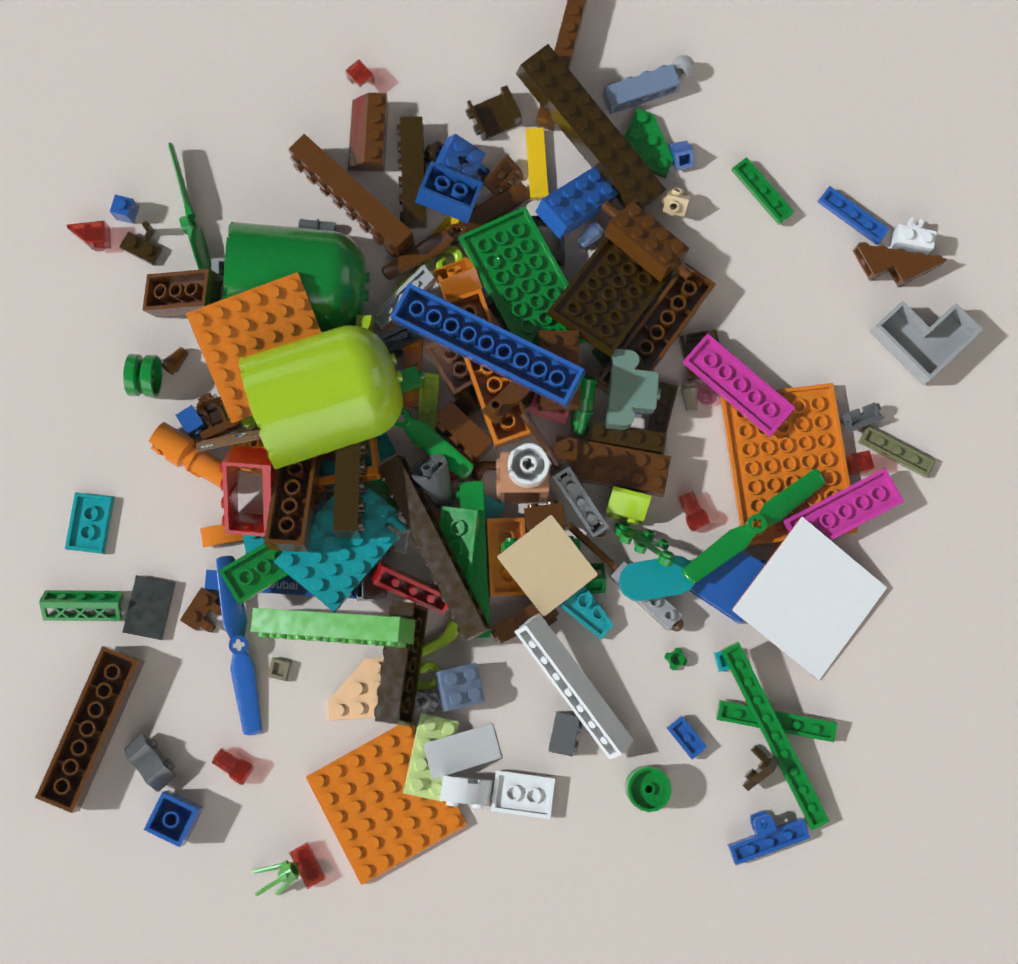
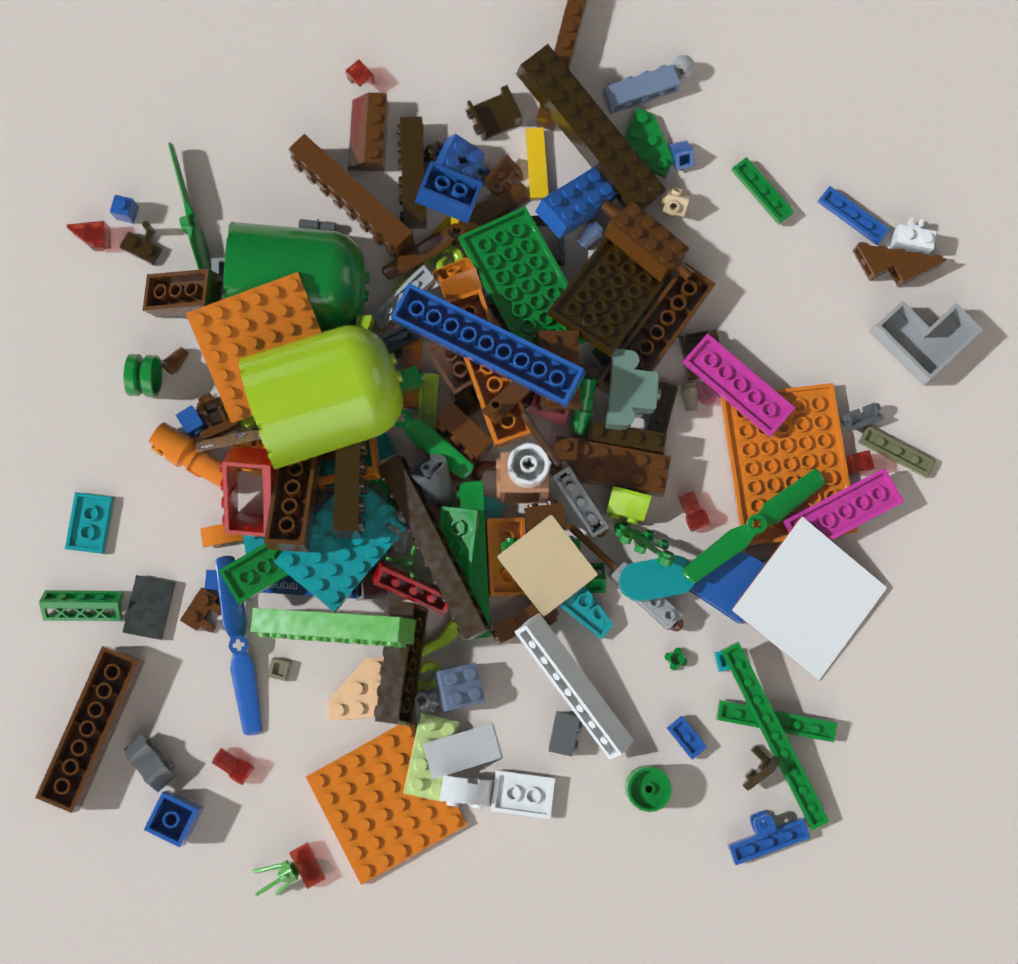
(406, 561): none -> bright green plant

